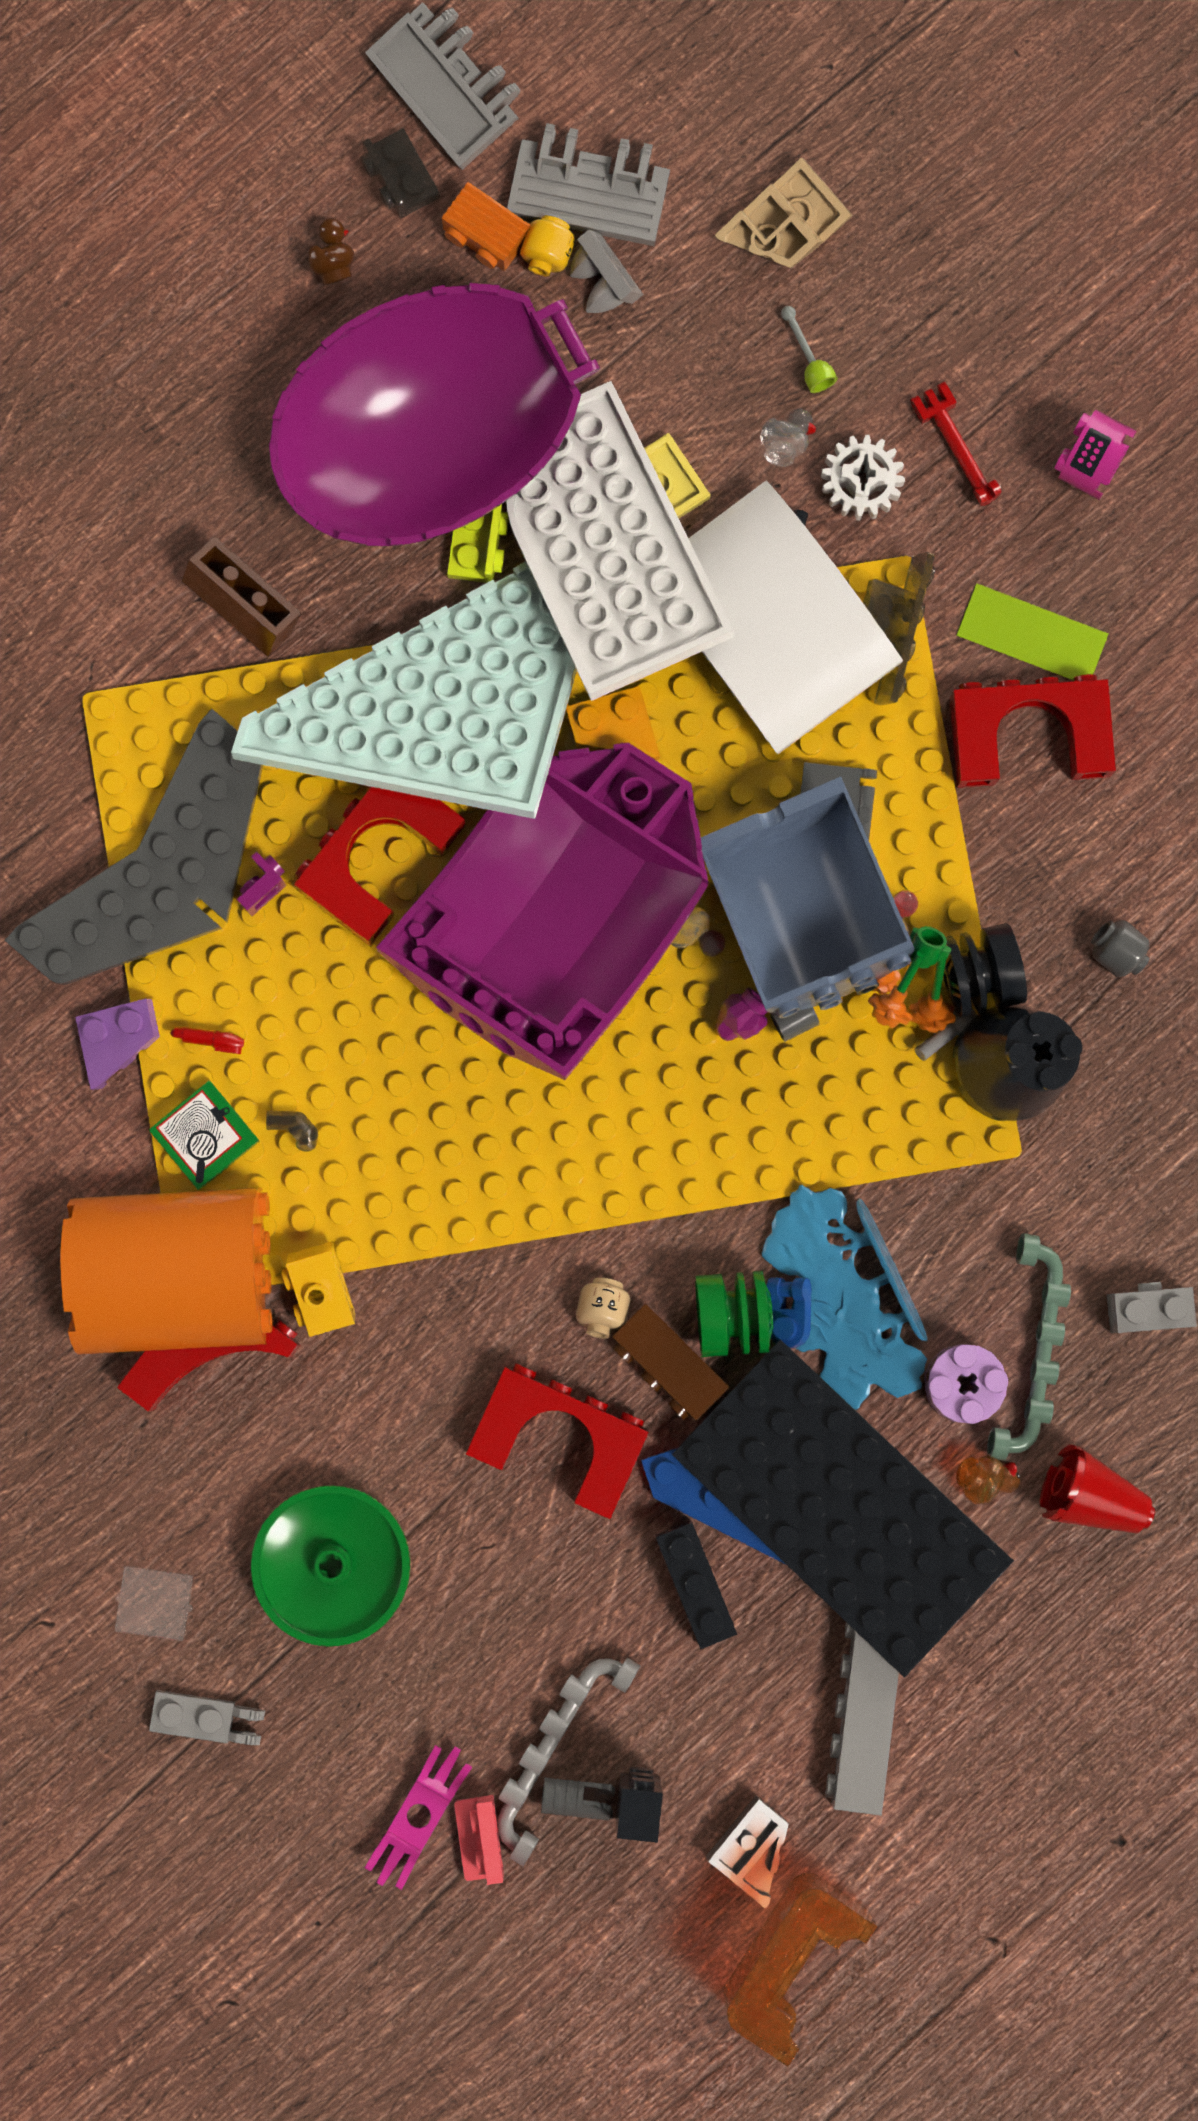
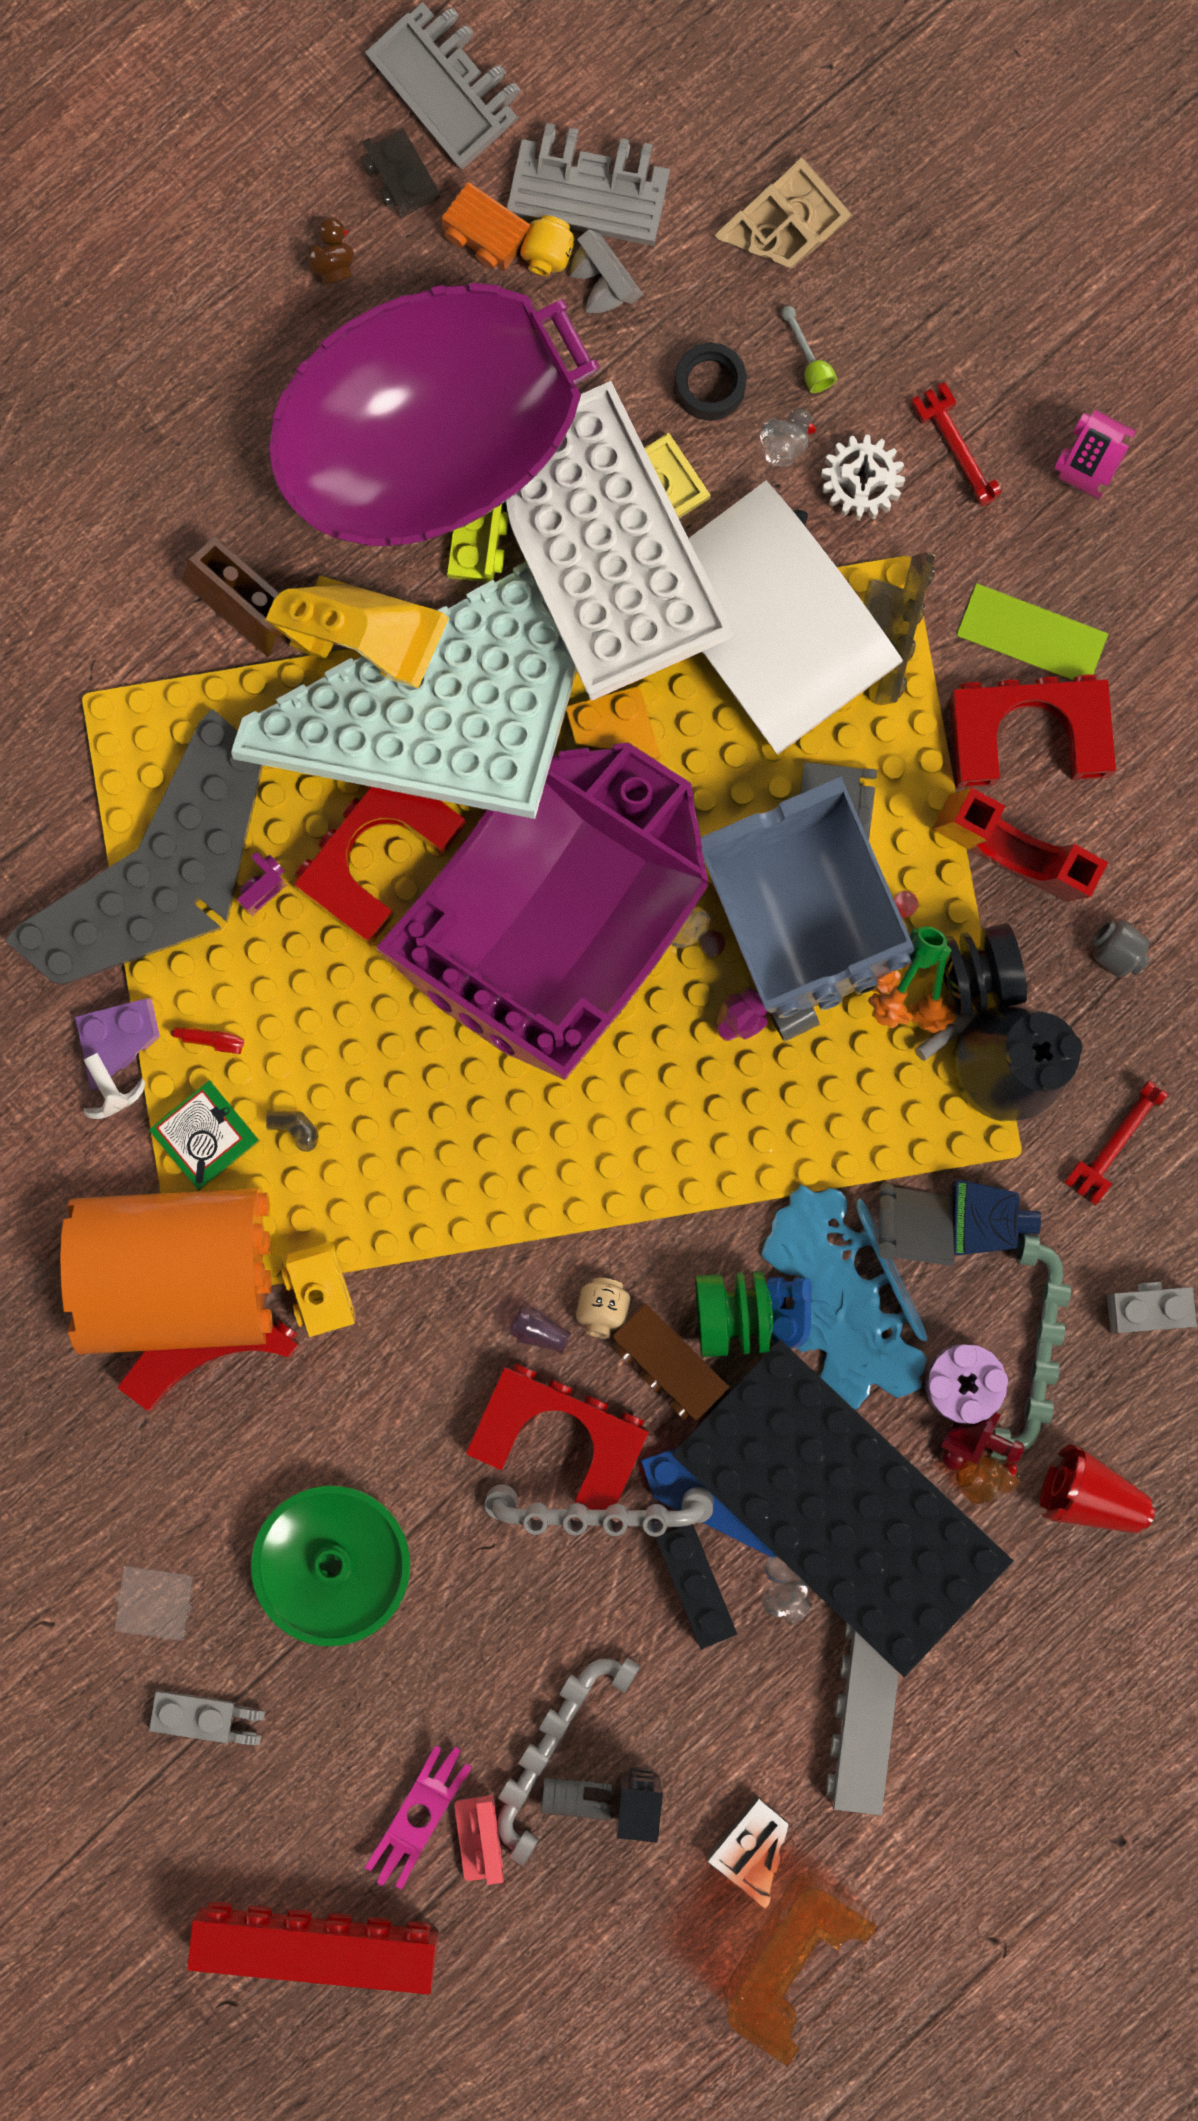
(113, 1098): none -> white plant
(313, 1948): none -> red brick
(383, 629): none -> yellow windscreen
(502, 1503): none -> light grey bar
(538, 1330): none -> cone
(717, 353): none -> black tyre
(788, 1595): none -> clear animal
(916, 1224): none -> dark grey piece
(971, 1441): none -> dark red piece
(988, 1219): none -> dark blue torso
(1059, 870): none -> red arch
(1093, 1175): none -> red hinge

